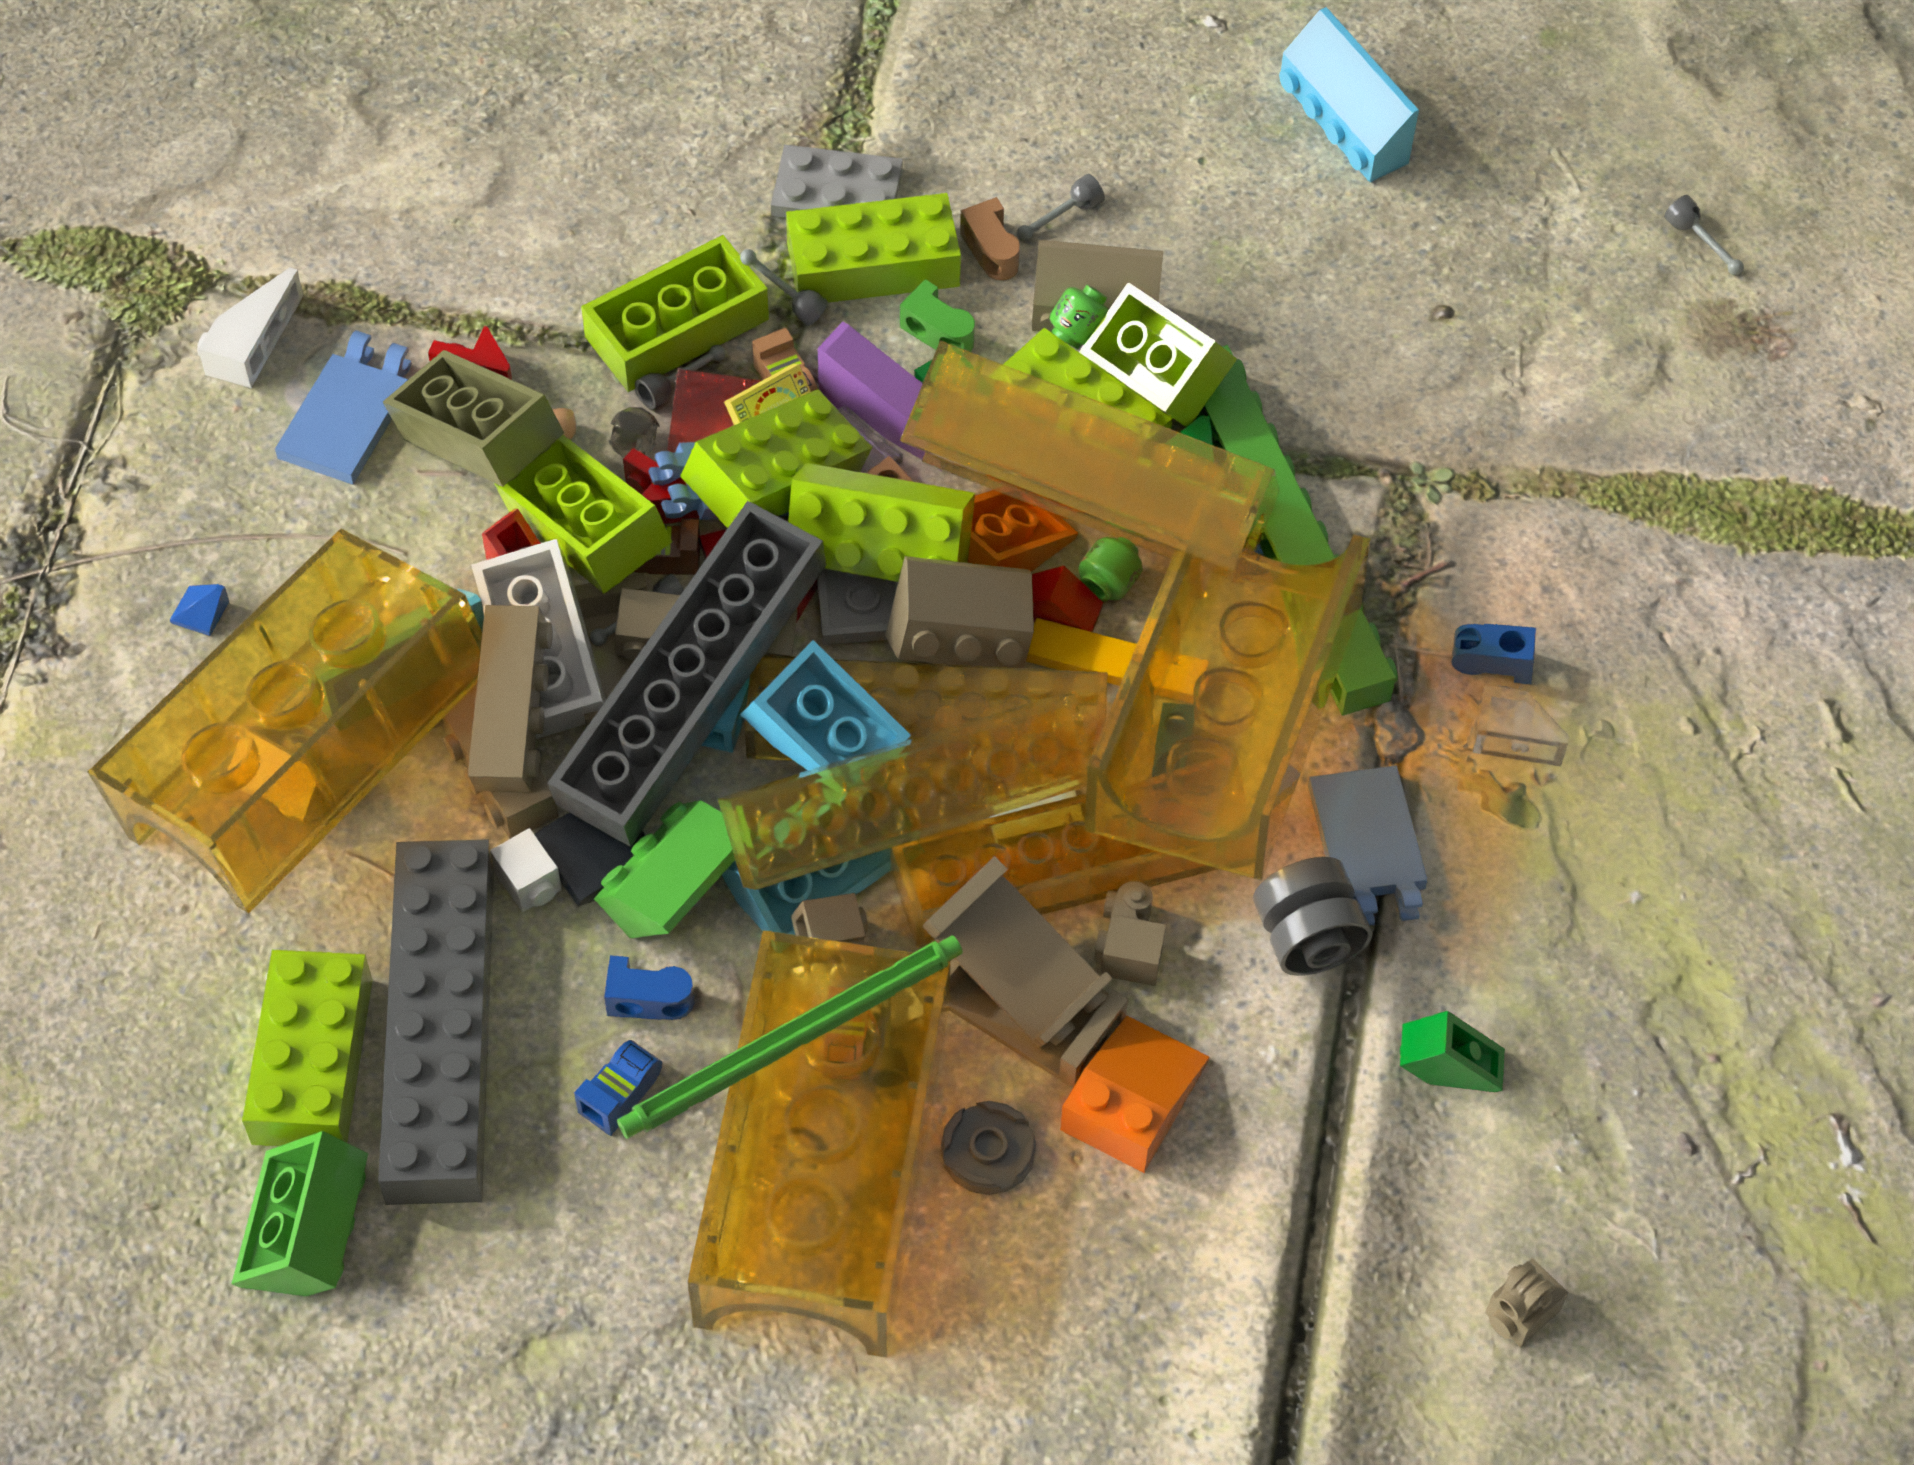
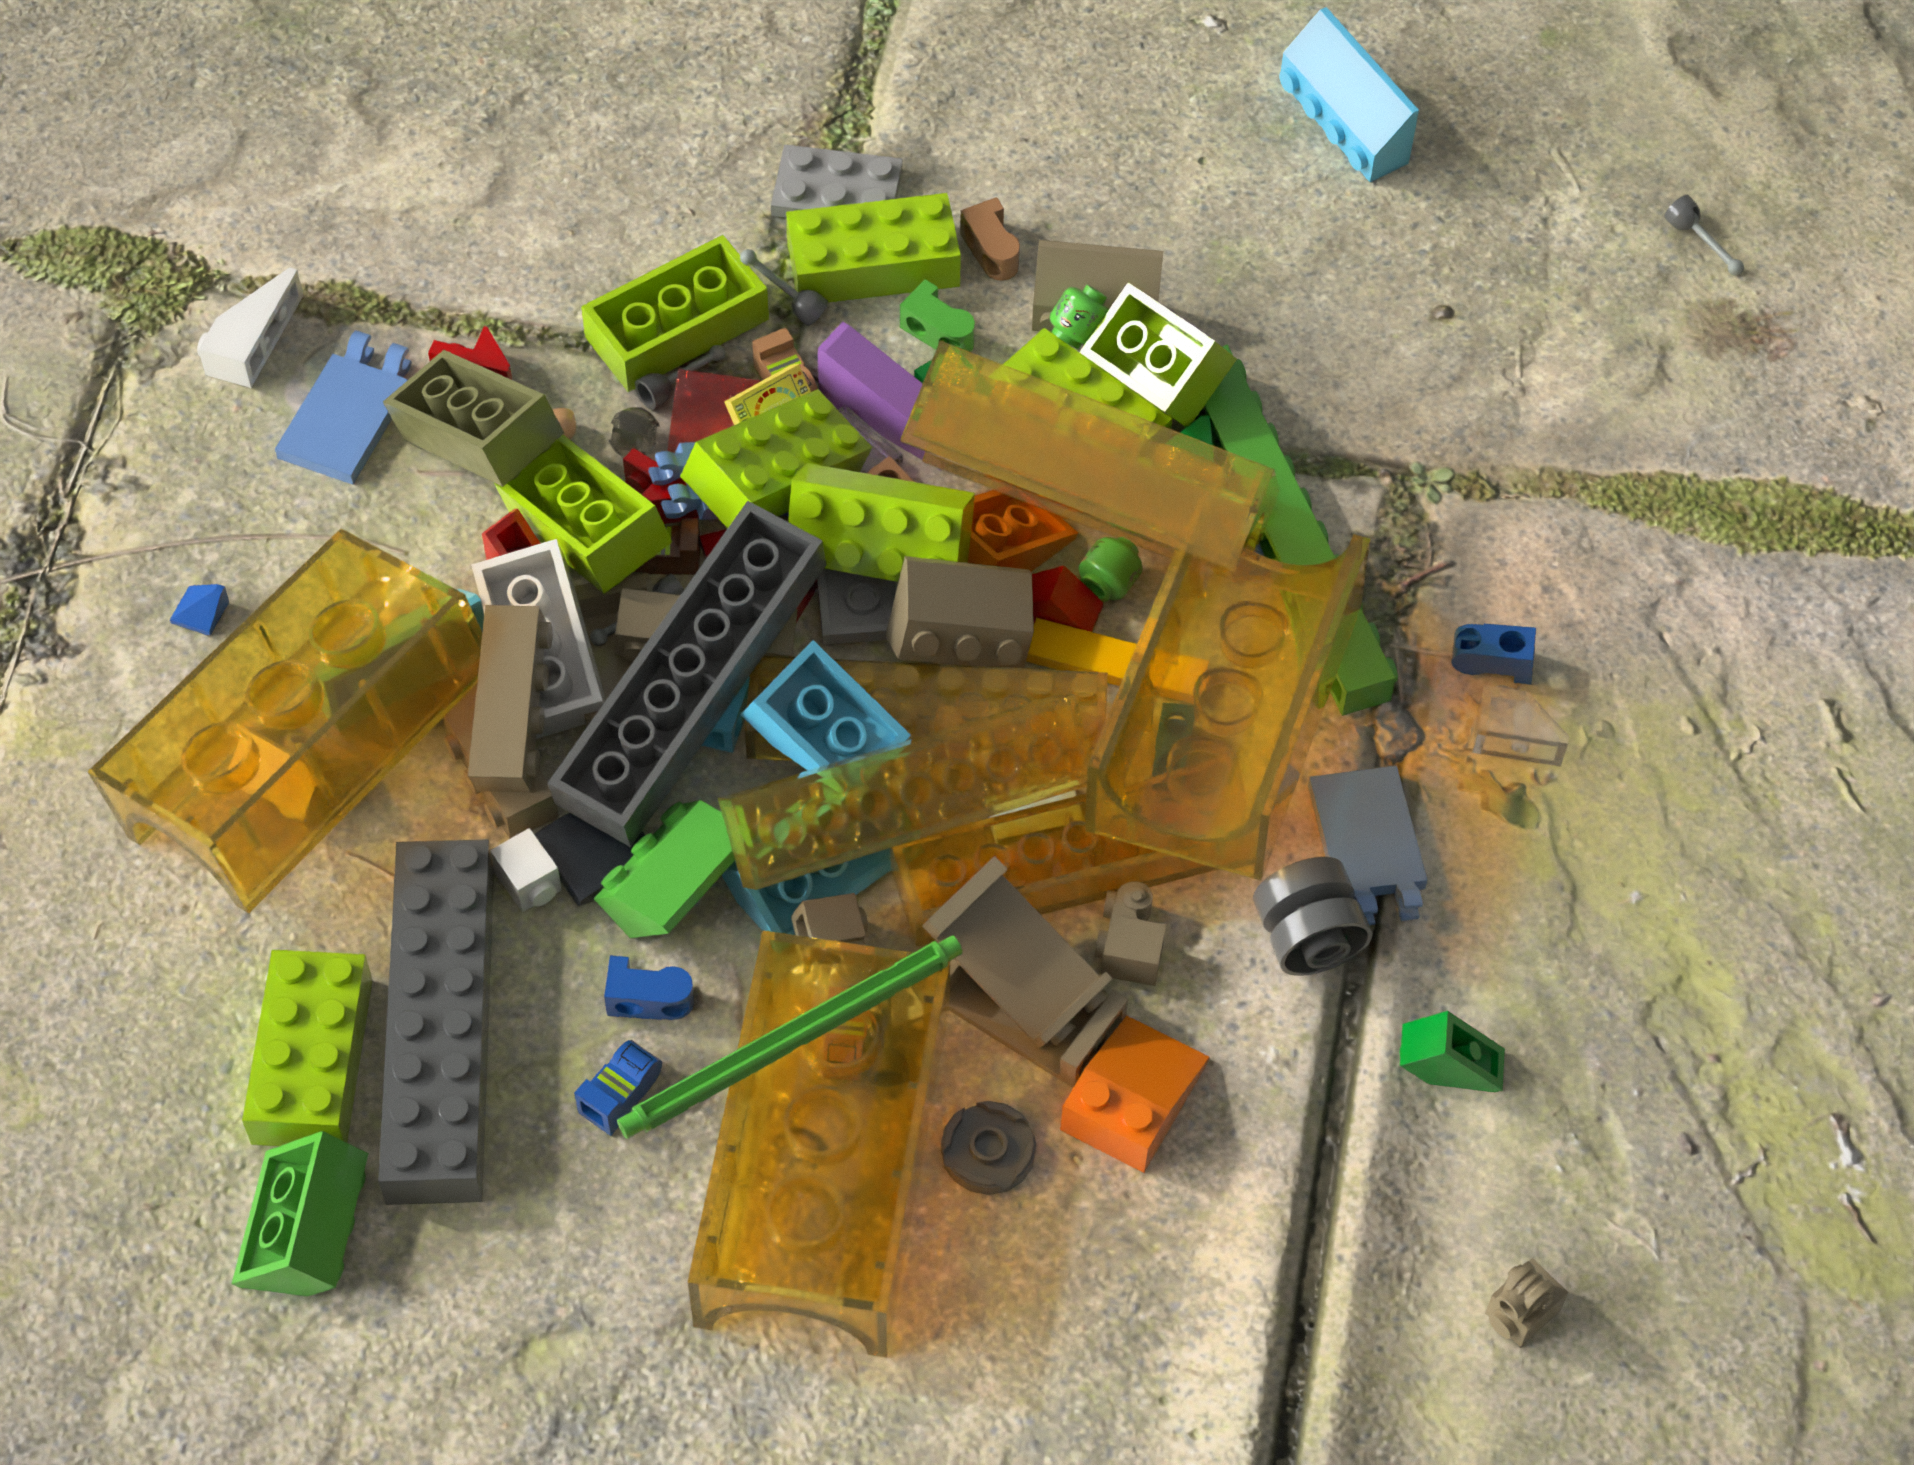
(1084, 193): hinge -> none

